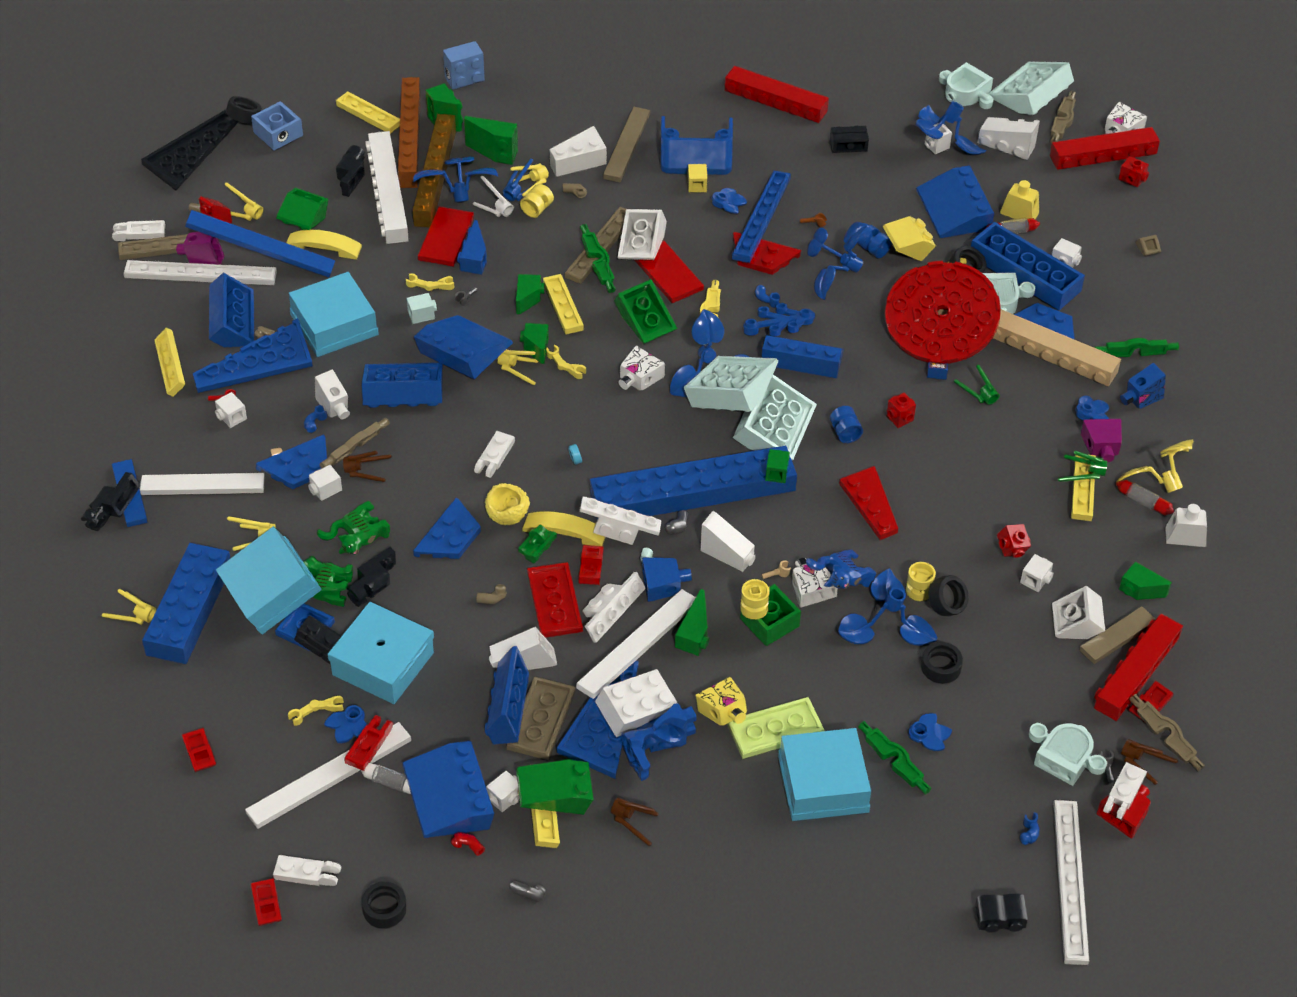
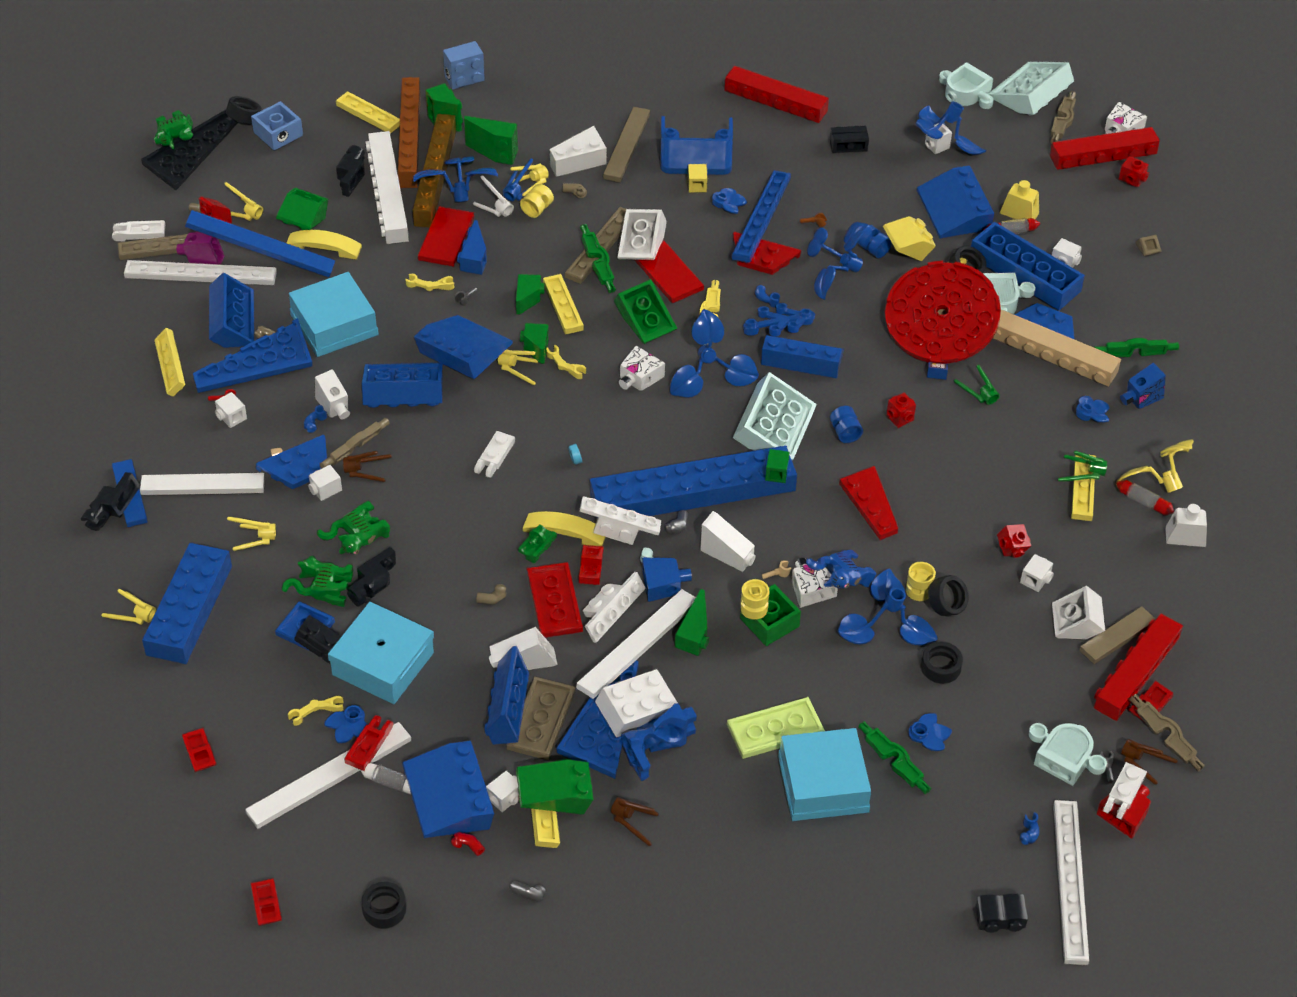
(178, 126): none -> green animal
(268, 580): medium azure container -> none
(306, 871): white hinge -> none
(421, 308): light aqua brick -> none
(450, 534): blue wing -> none
(506, 504): light yellow hair -> none
(722, 703): light yellow torso -> none
(731, 383): light aqua slope -> none
(1009, 136): white wedge -> none
(1102, 437): magenta torso -> none
(1143, 583): green slope -> none

